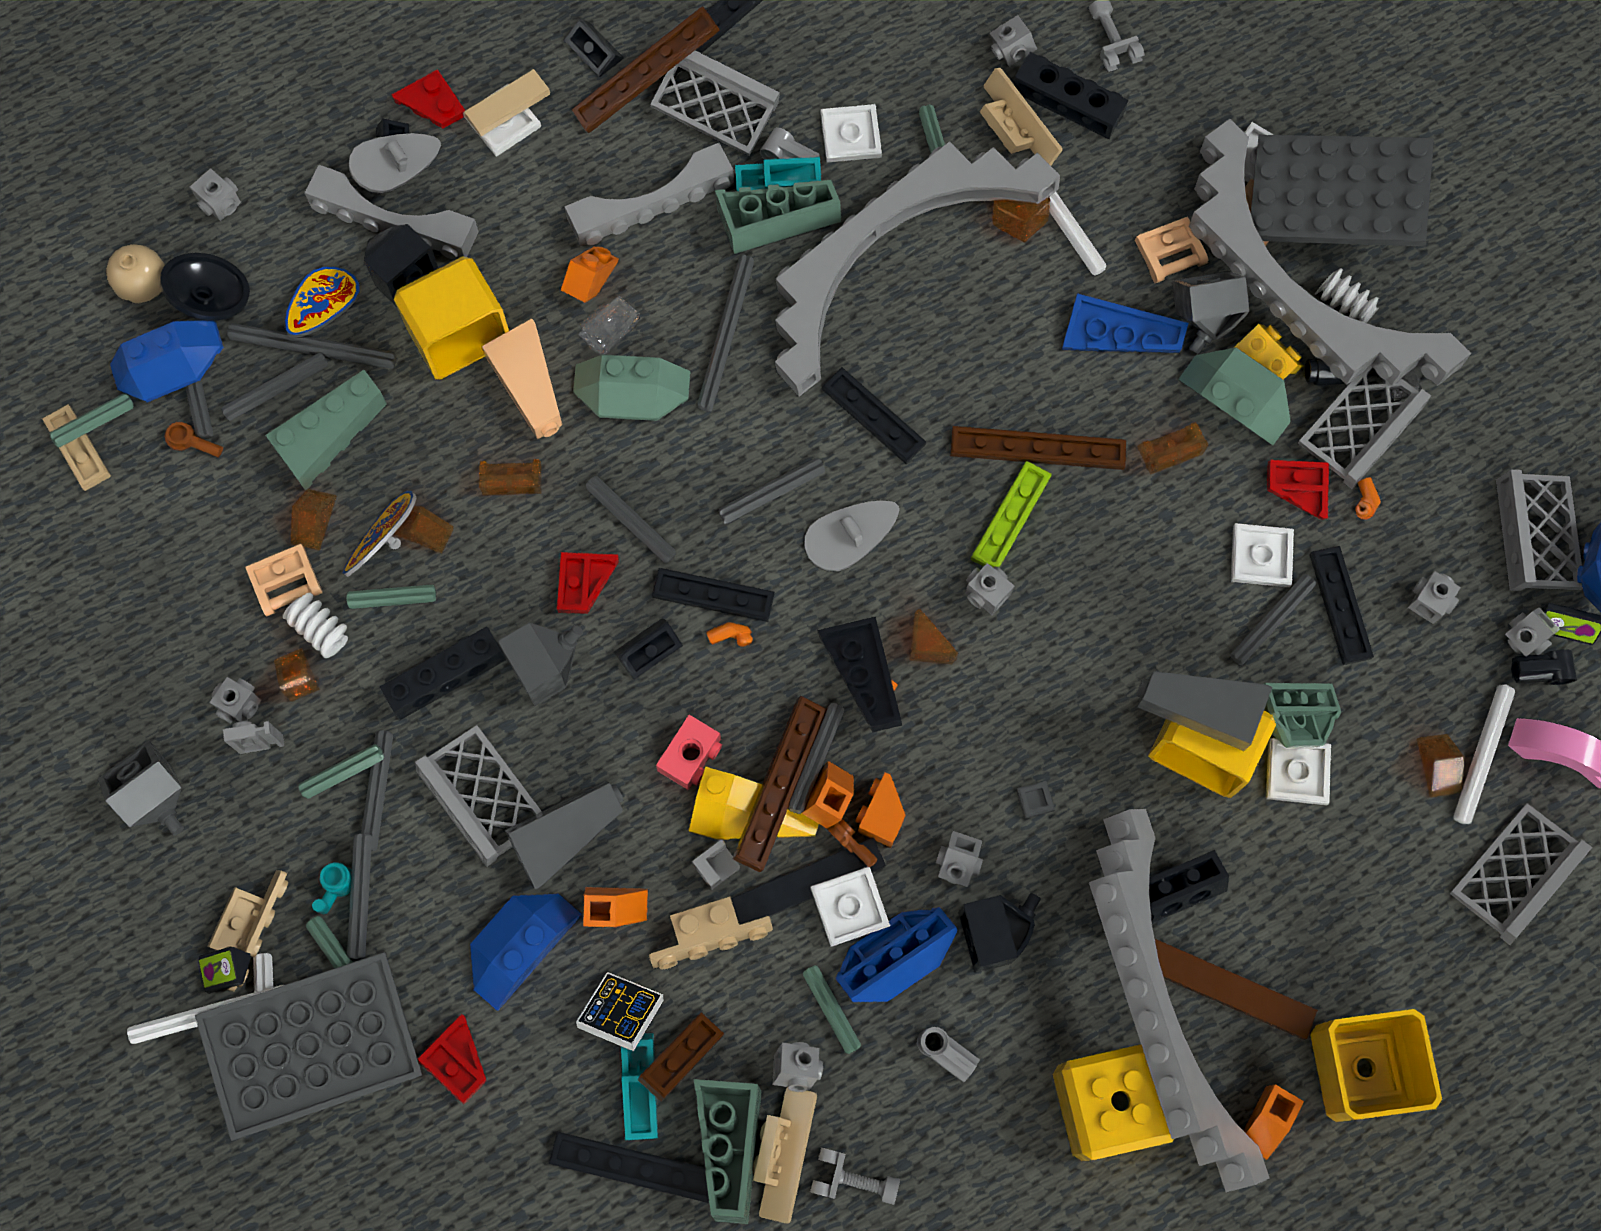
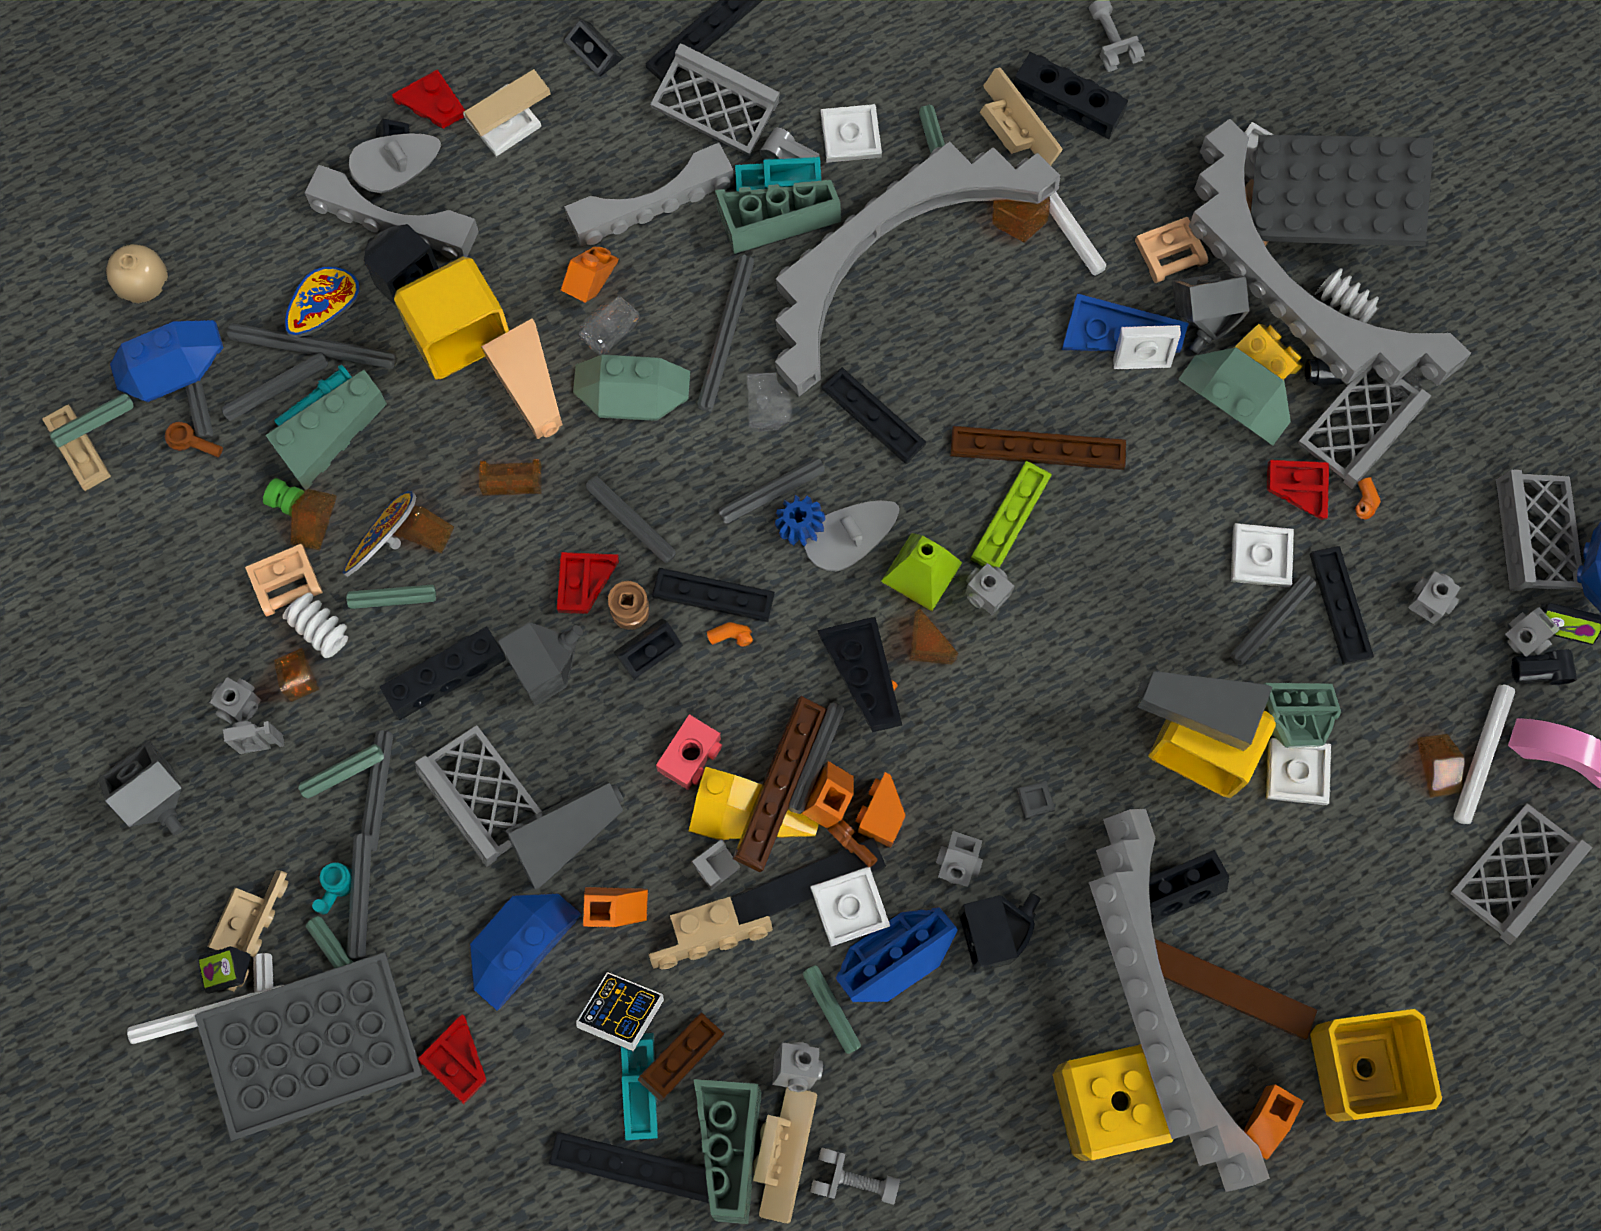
(204, 286): black dish -> none
(215, 195): light grey brick -> none
(281, 496): none -> bright green wheel
(323, 388): none -> teal pin
(628, 605): none -> medium nougat wheel
(645, 69): reddish brown tile -> none
(767, 403): none -> clear slope
(805, 510): none -> blue gear
(922, 571): none -> lime slope
(949, 1054): light grey piece -> none
(1012, 41): light grey brick -> none
(1146, 347): none -> white tile
(1173, 448): clear orange hinge -> none

